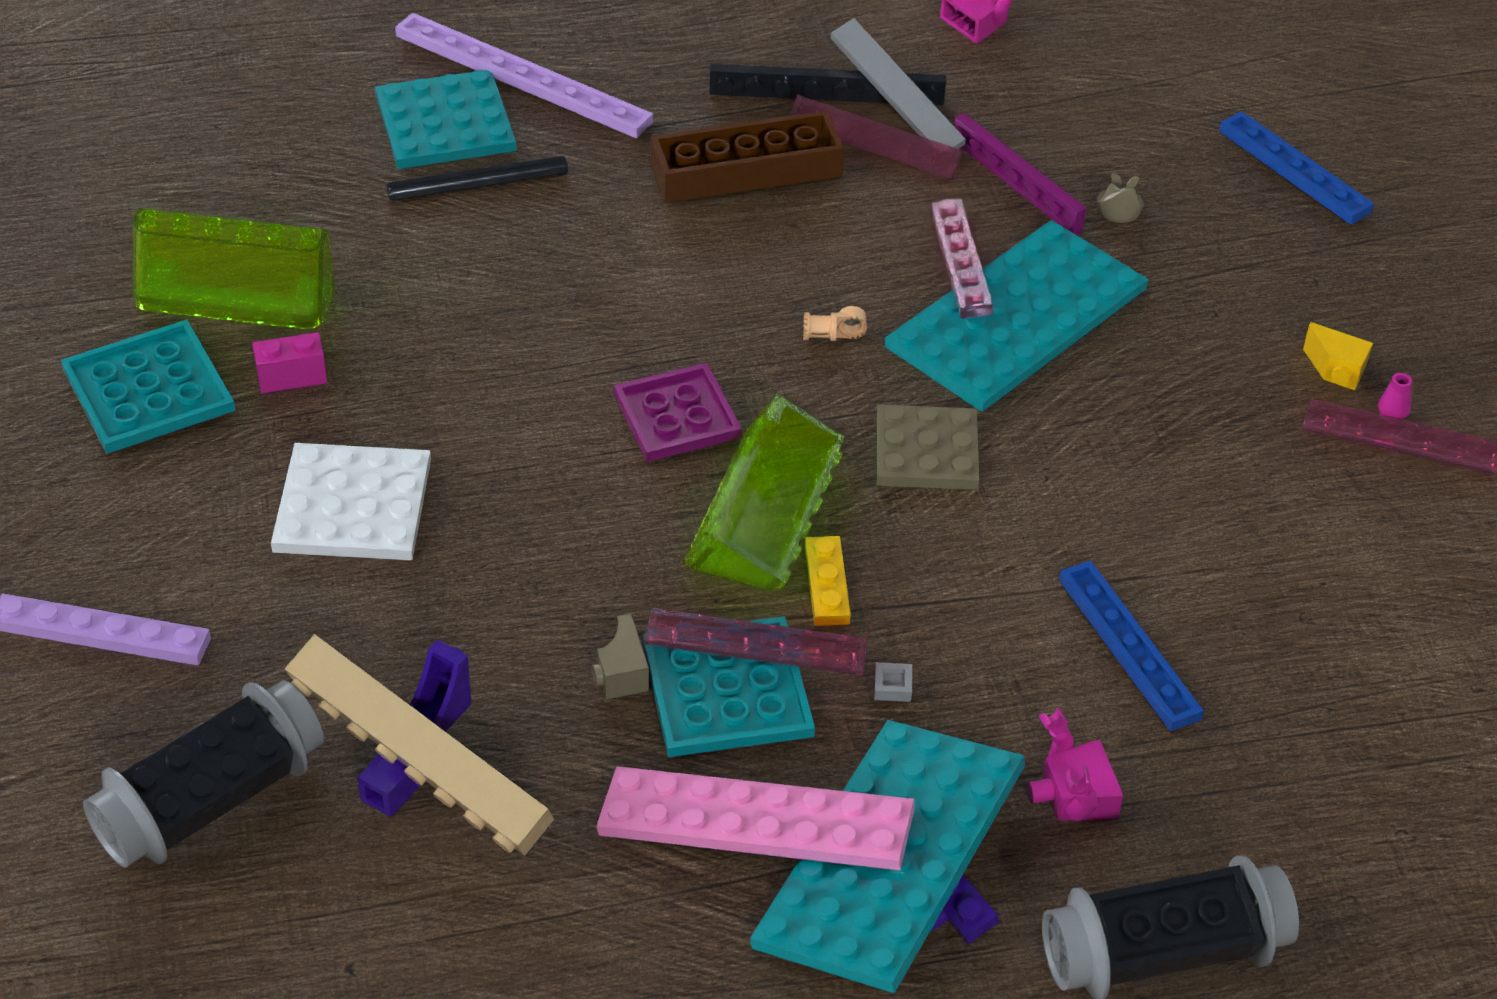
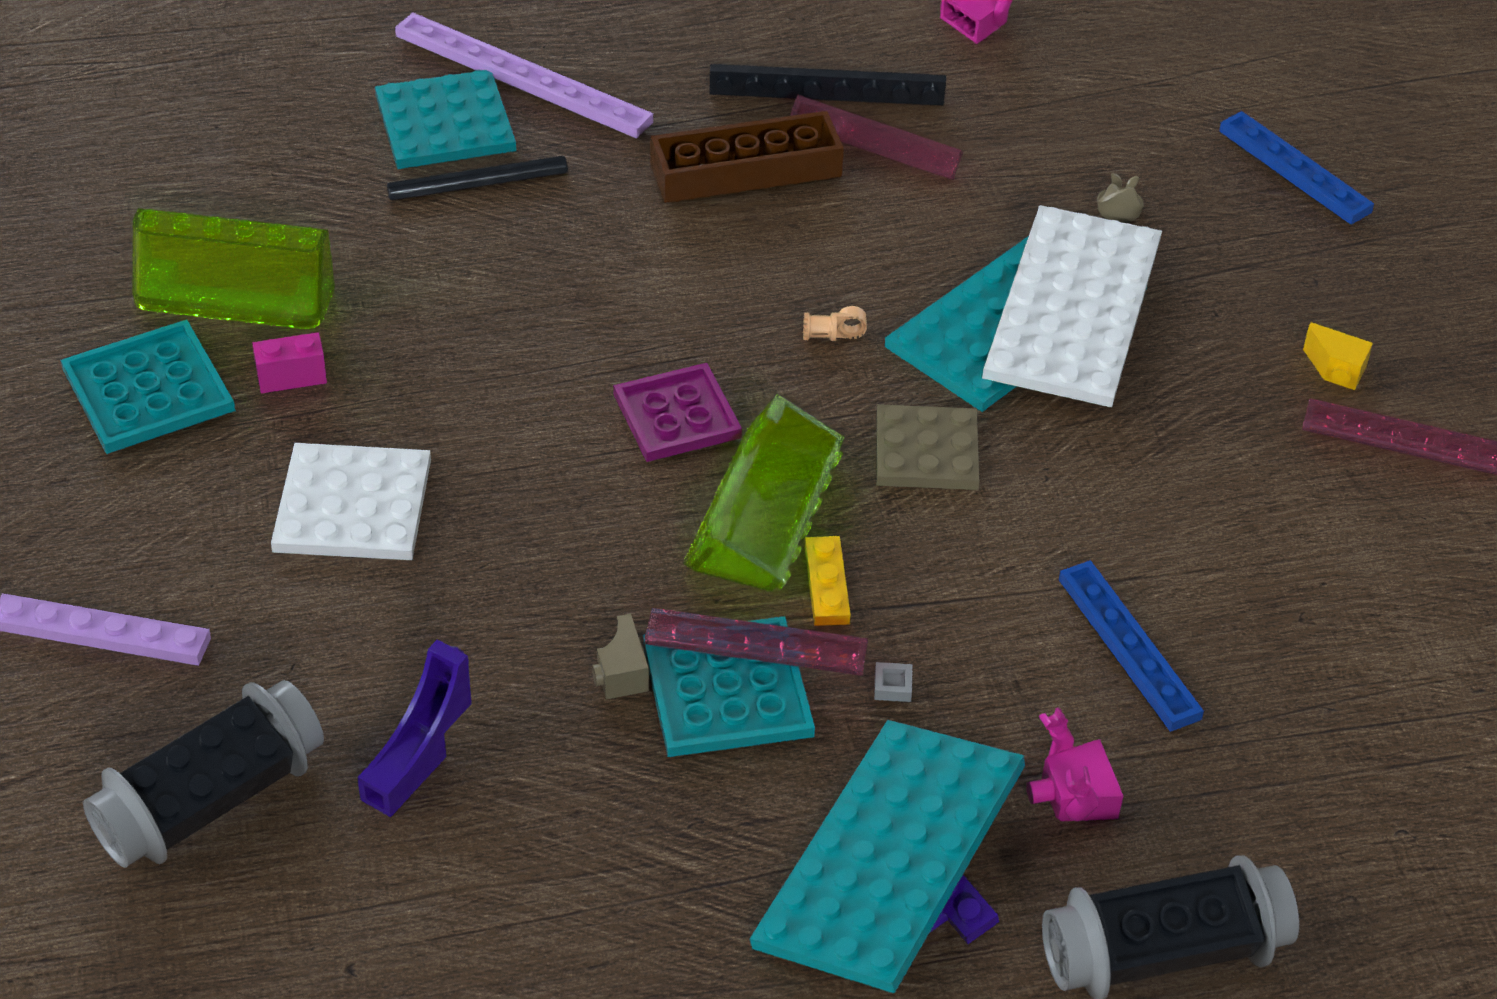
(420, 746): tan brick -> none
(757, 817): bright pink plate -> none
(895, 85): light grey tile -> none
(961, 258): clear pink plate -> none
(1021, 175): magenta plate -> none
(1073, 306): none -> white plate
(1397, 397): dark pink cone -> none

